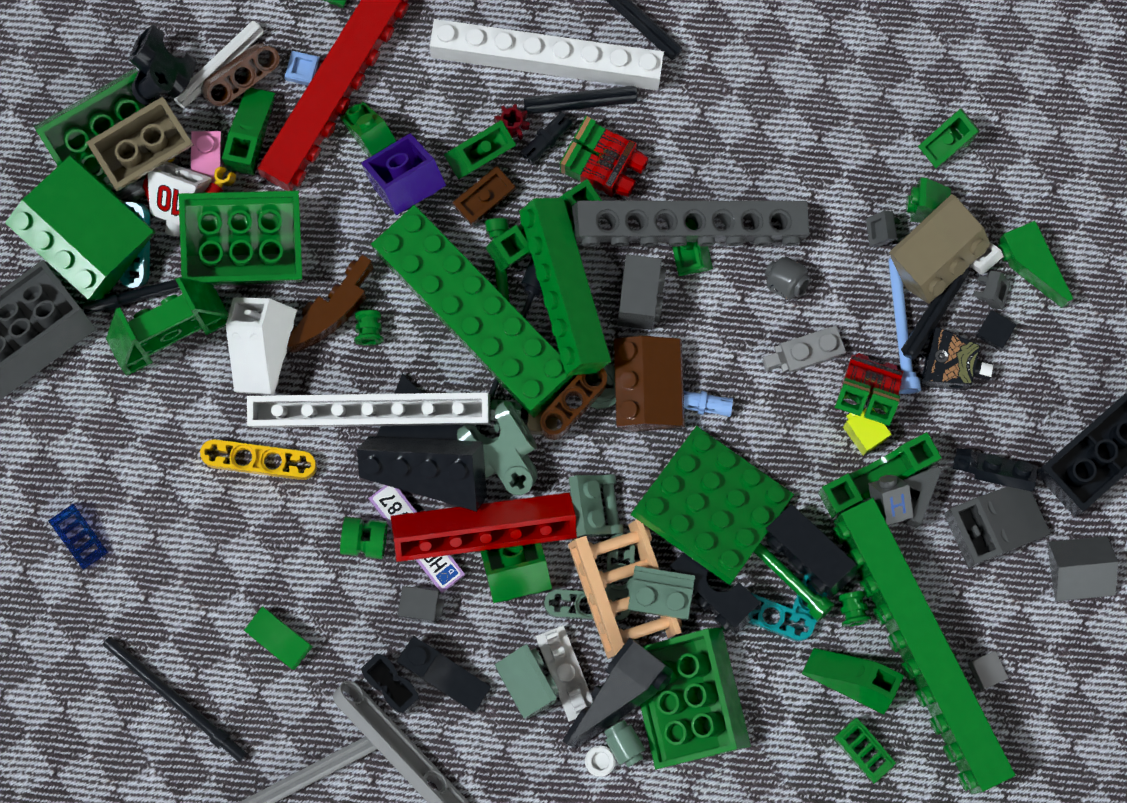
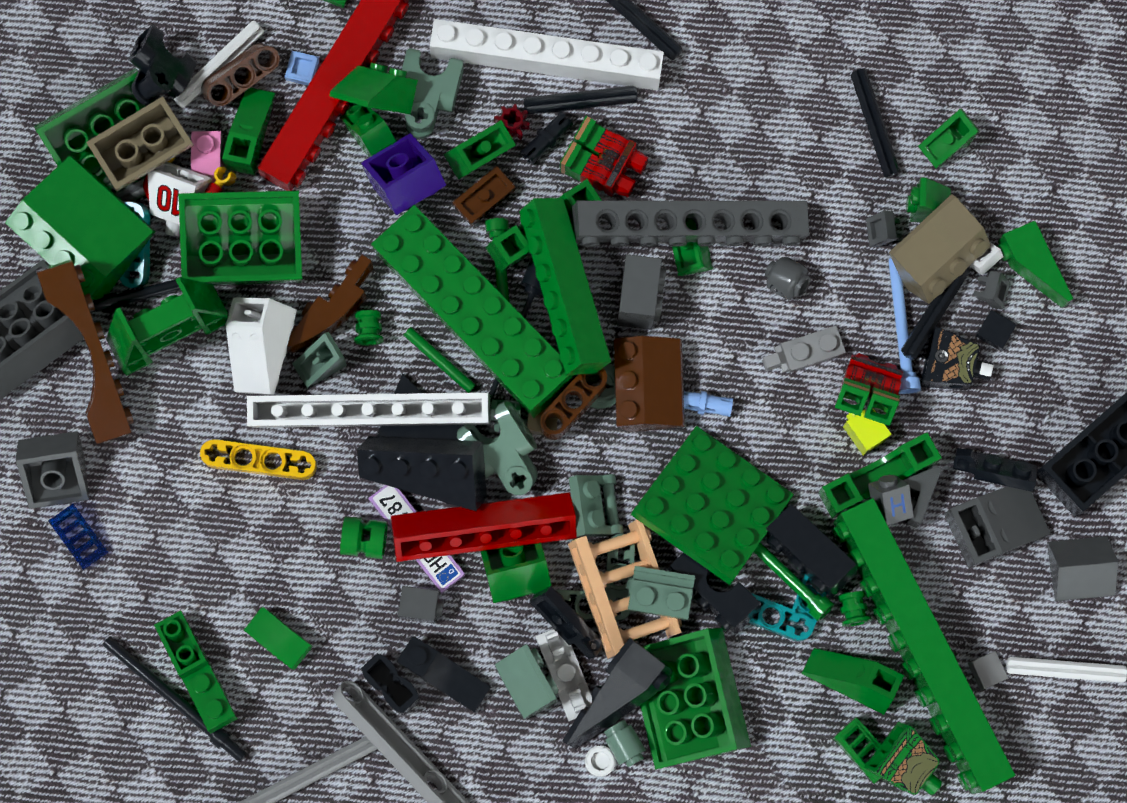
(52, 469): none -> dark grey slope
(104, 410): none -> reddish brown arch
(195, 671): none -> green slope
(319, 361): none -> sand green slope
(377, 88): none -> green slope
(431, 93): none -> sand green piece
(441, 361): none -> green bar
(566, 622): none -> black hinge
(875, 123): none -> black axle
(905, 761): none -> torso
(1066, 669): none -> white axle

